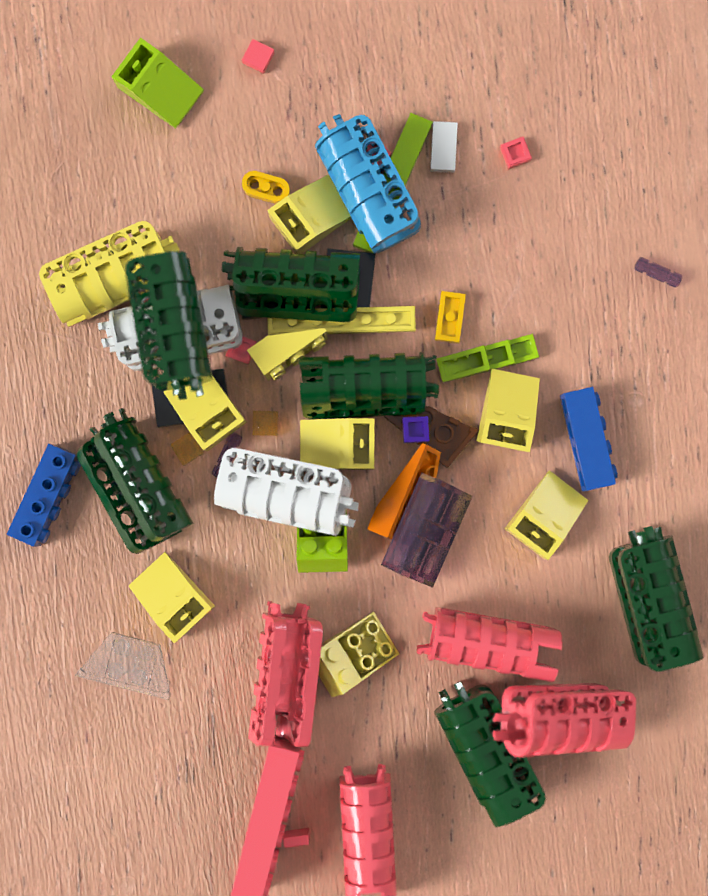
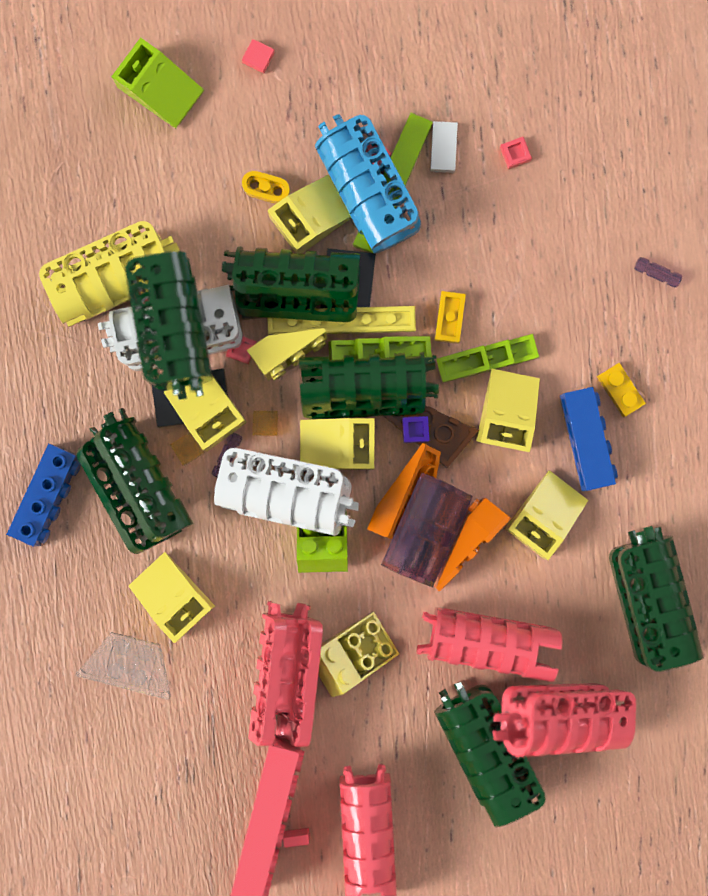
(383, 346): none -> lime slope
(478, 527): none -> orange wedge
(621, 390): none -> yellow plate

